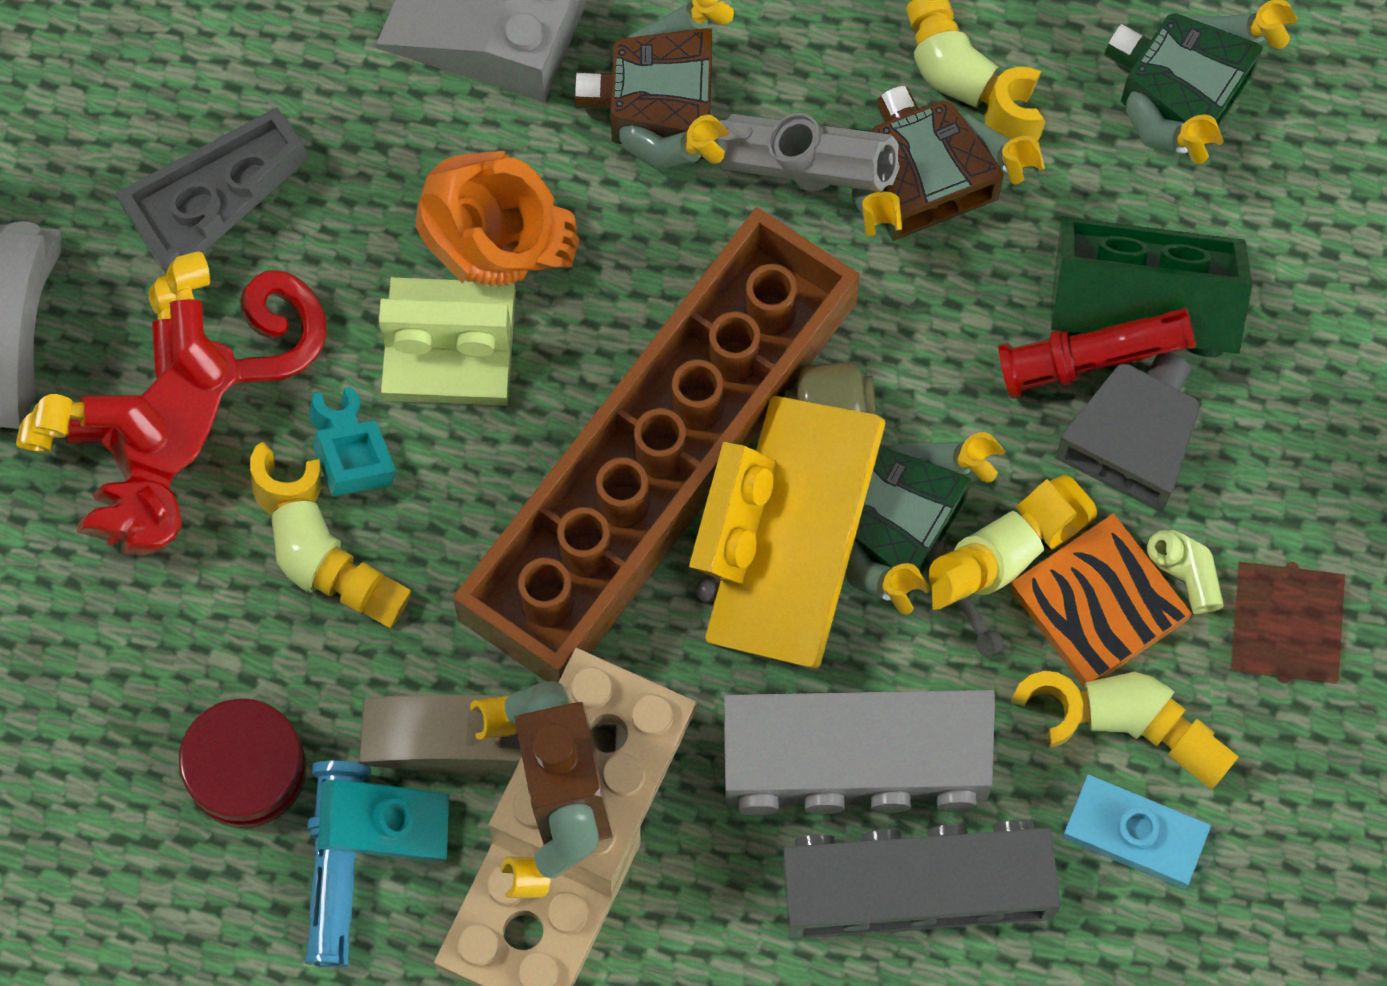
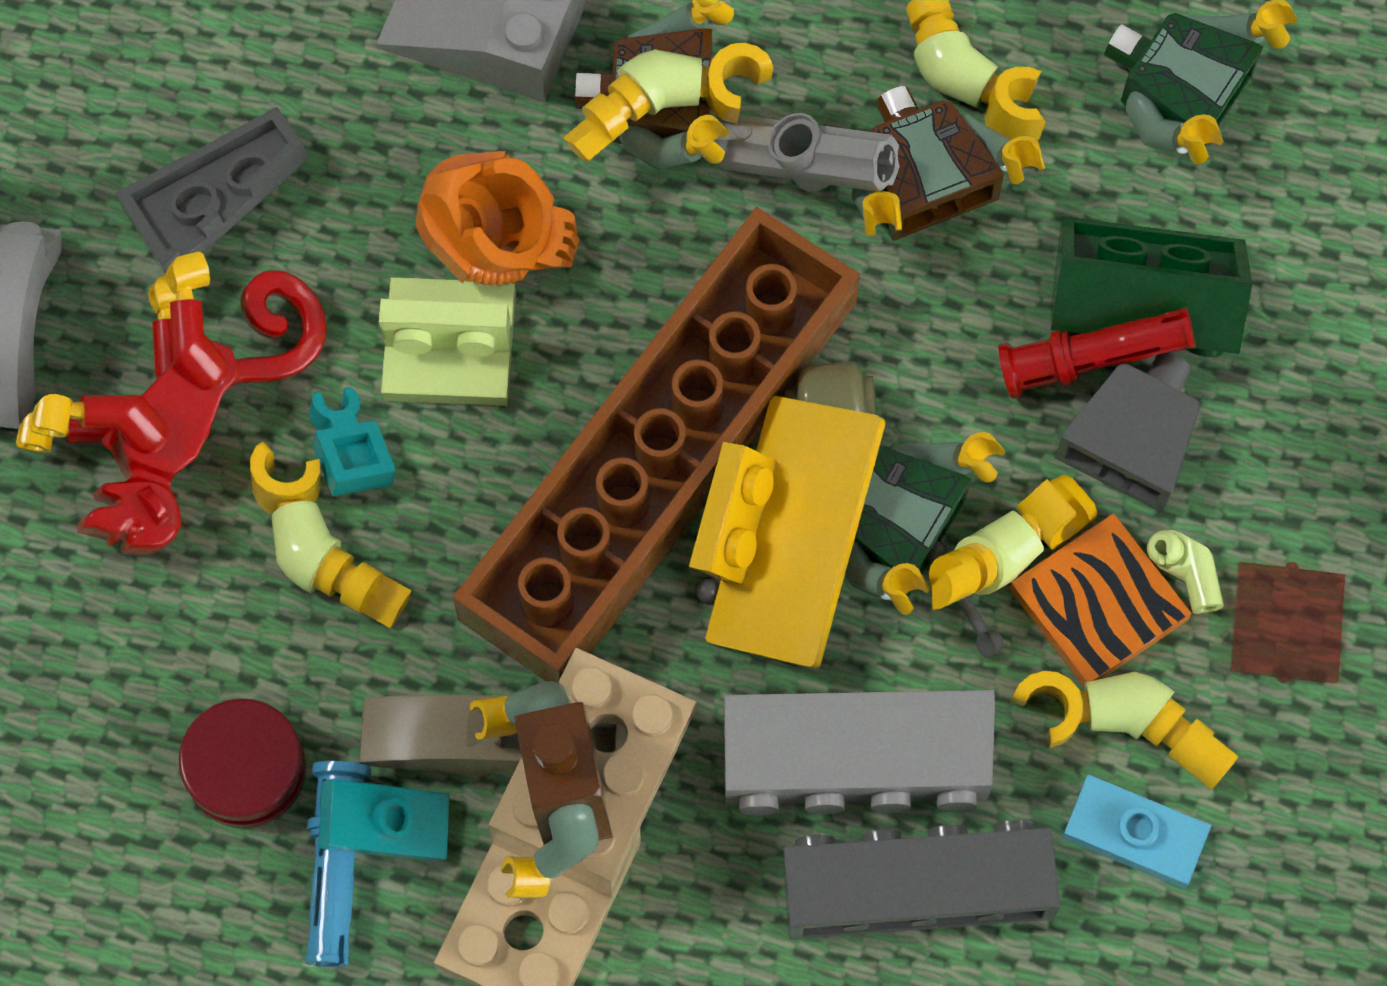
(665, 81): none -> yellow piece

